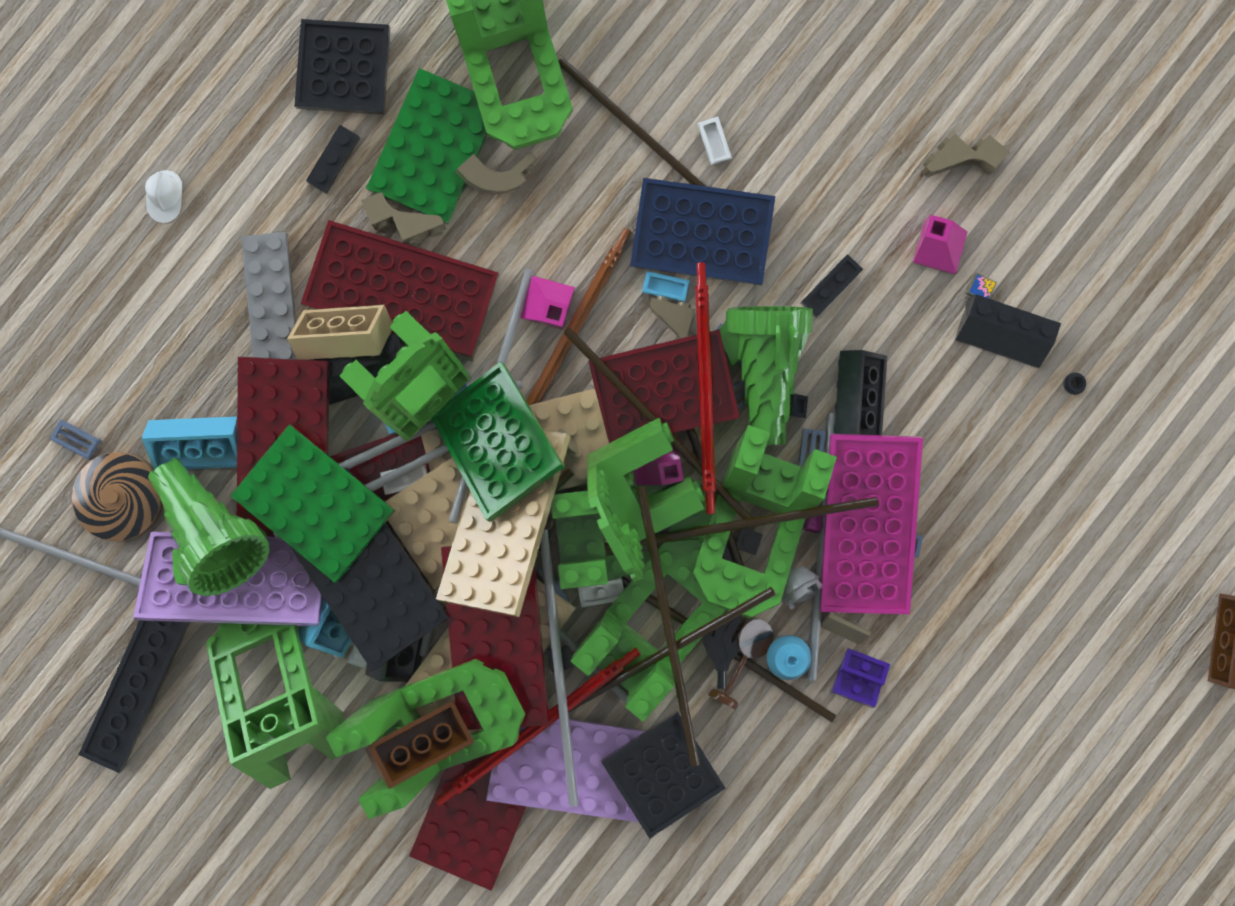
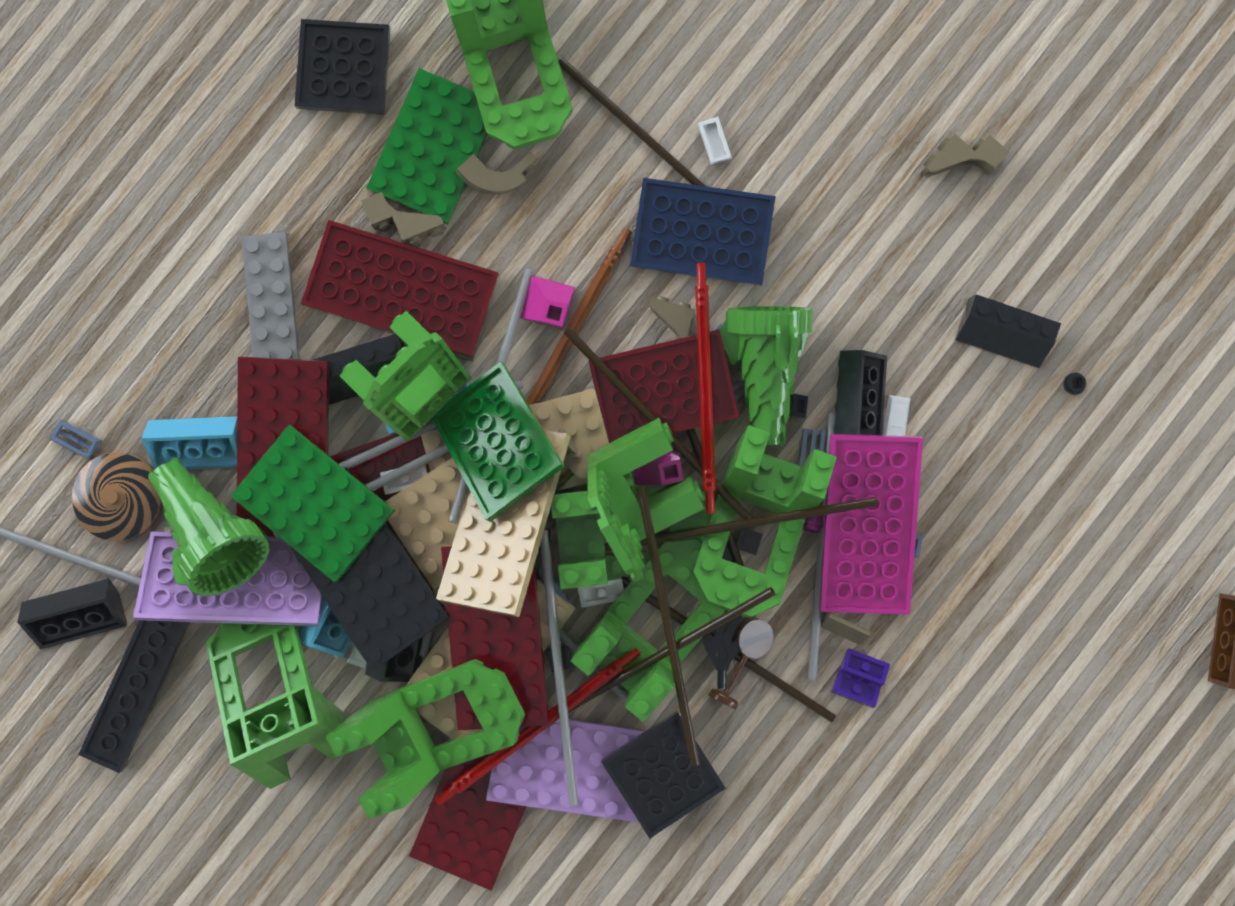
(72, 614): none -> black slope
(163, 196): white piece -> none
(333, 159): black plate -> none
(340, 332): tan brick -> none
(419, 745): reddish brown slope -> none
(665, 286): medium azure tile -> none
(789, 657): medium azure cone -> none
(800, 586): light grey cone -> none
(832, 285): black plate -> none
(896, 416): none -> white tile
(940, 244): dark pink slope -> none
(981, 286): tile -> none

